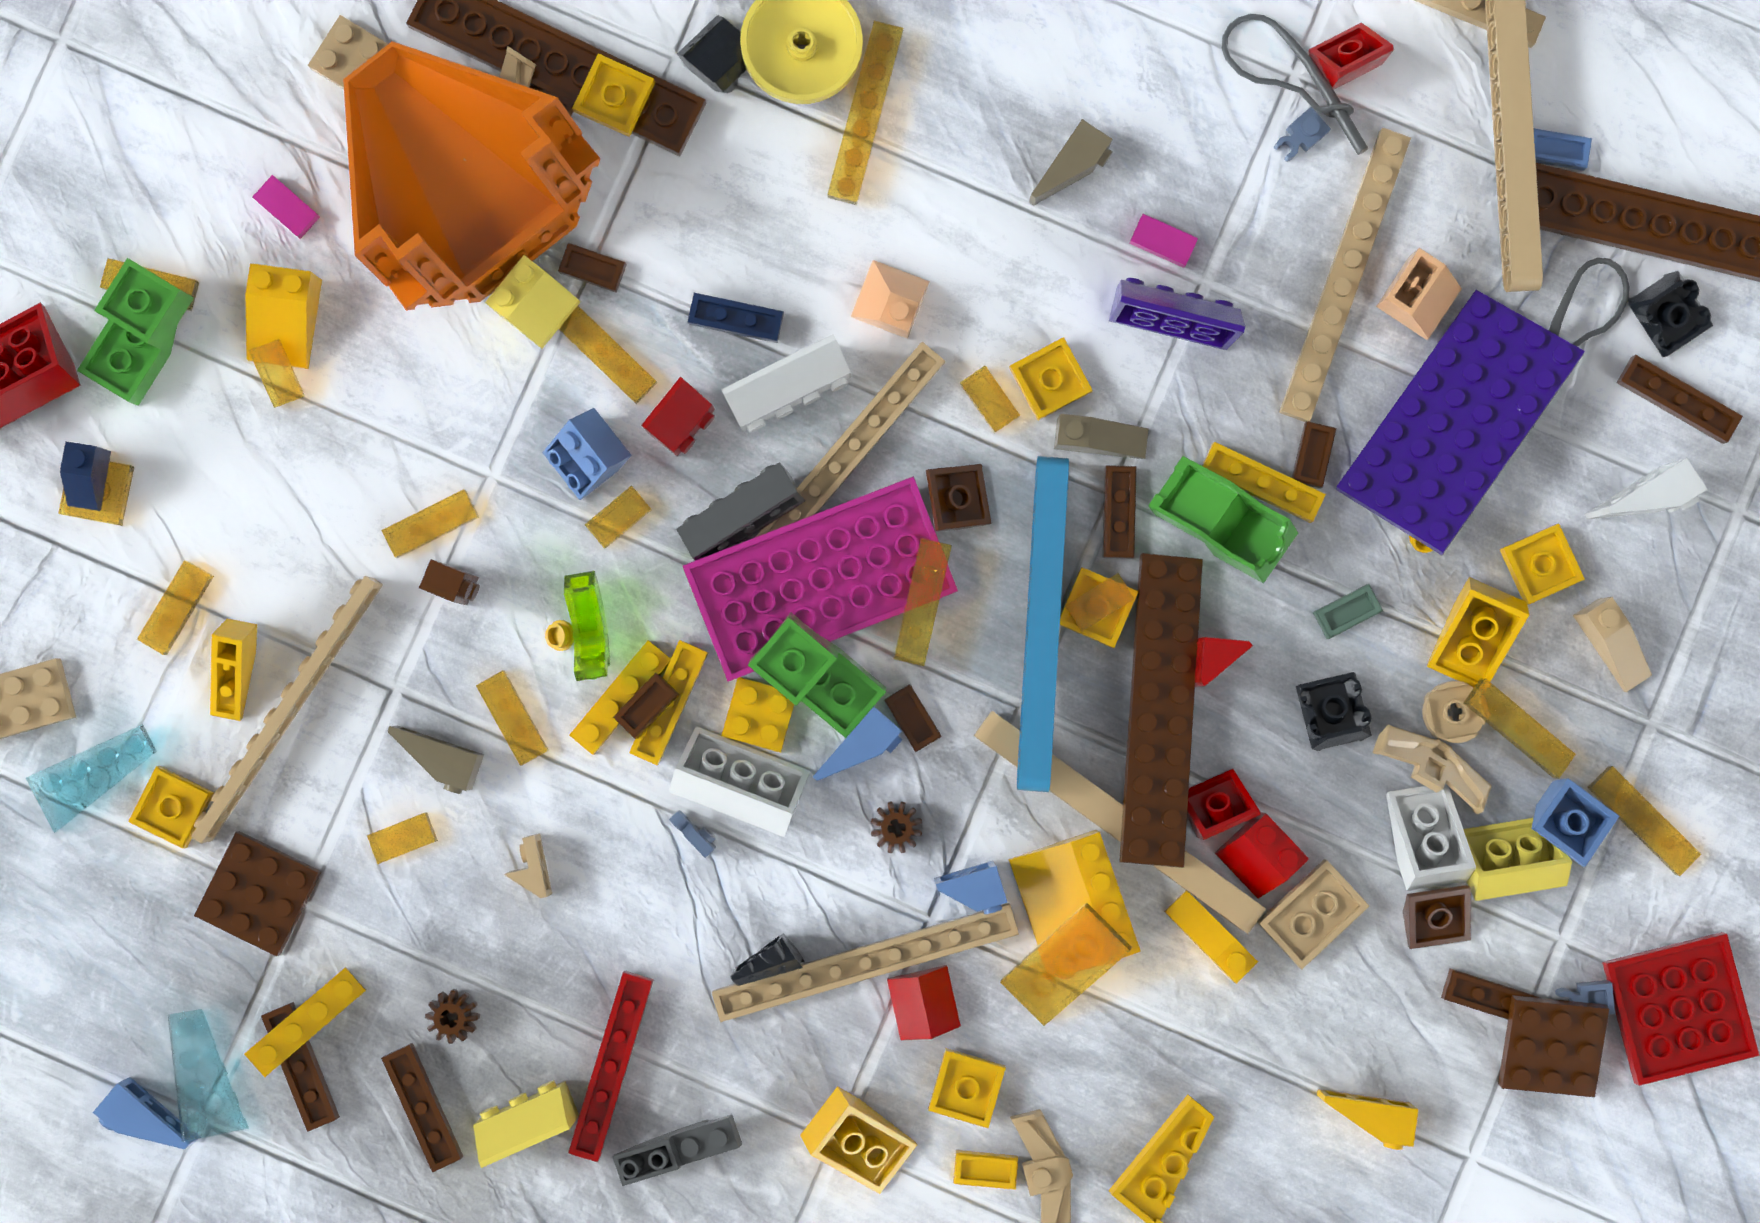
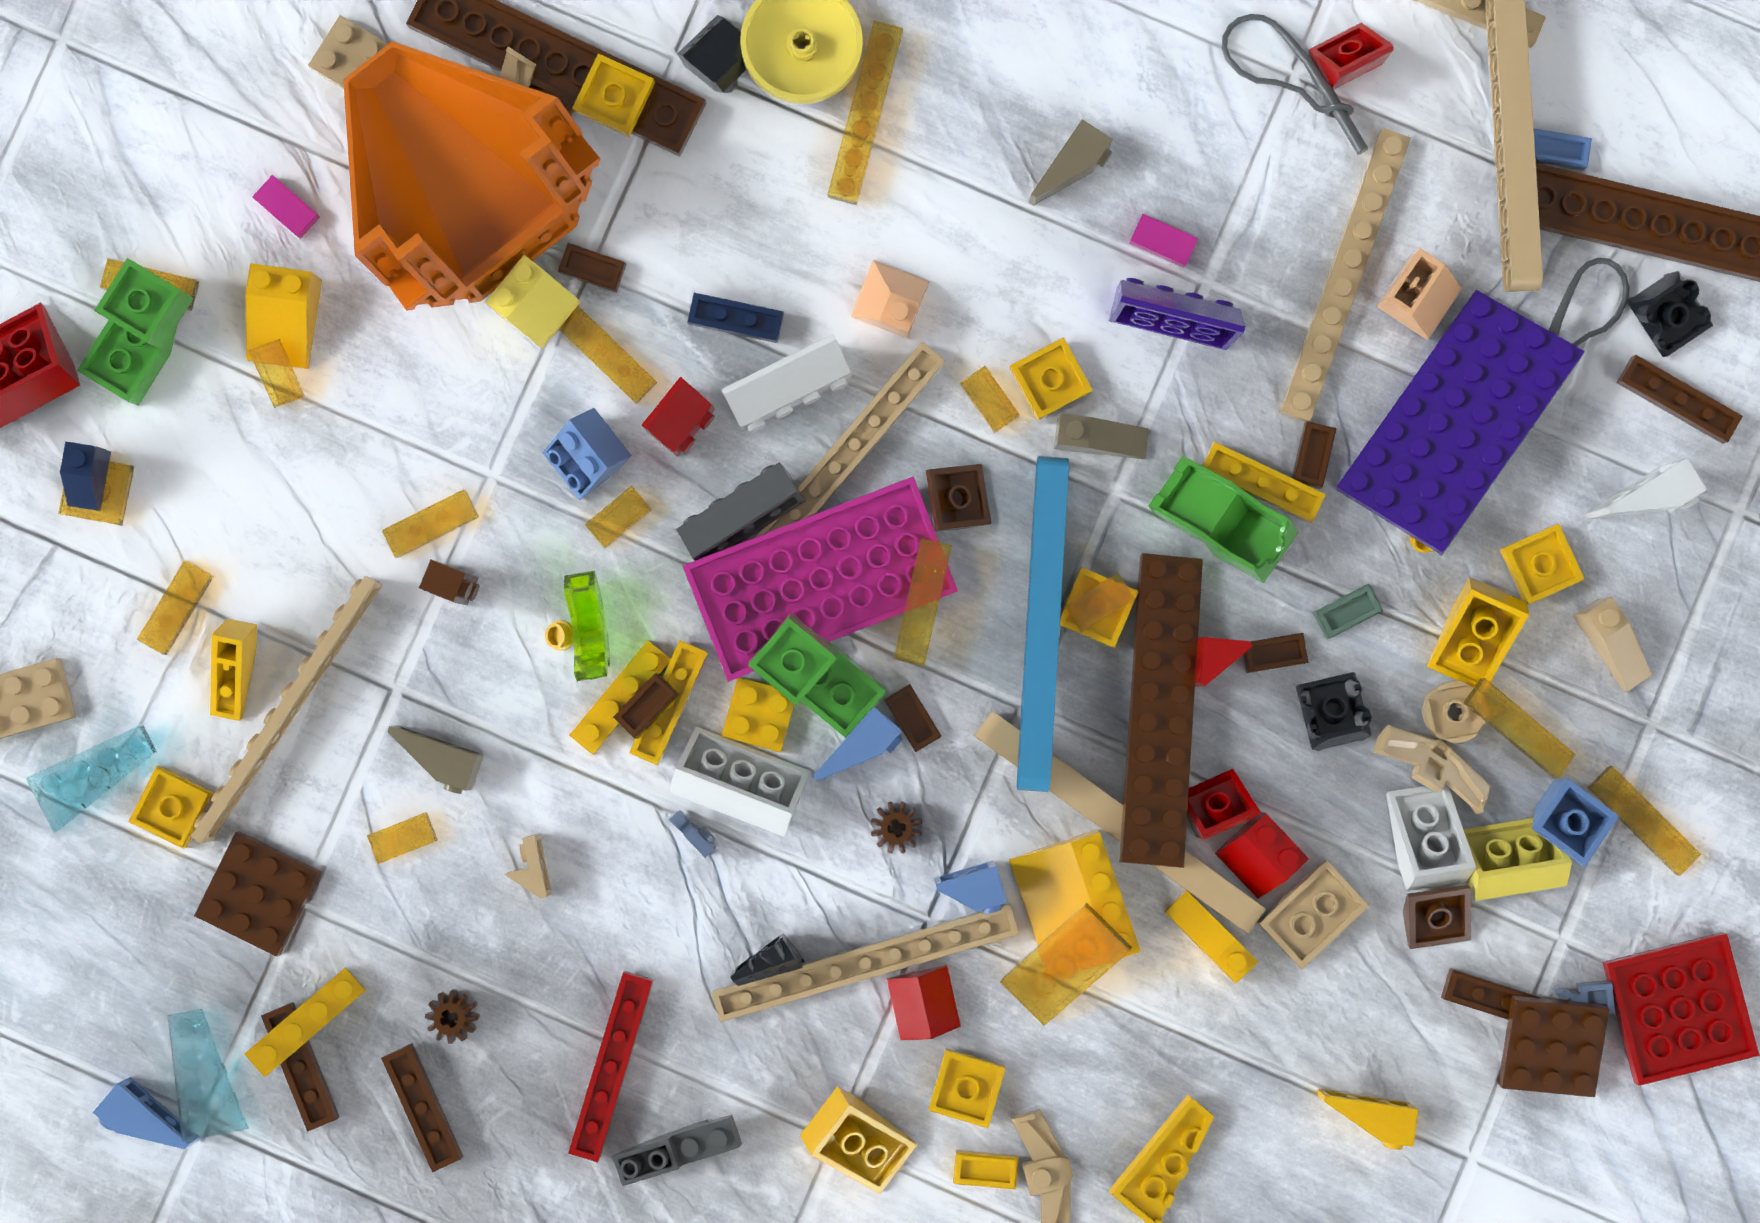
(512, 718): clear yellow tile -> none
(524, 1122): light yellow slope -> none
(1119, 512): reddish brown tile -> none
(1276, 653): none -> reddish brown tile
(1304, 132): sand blue plate -> none

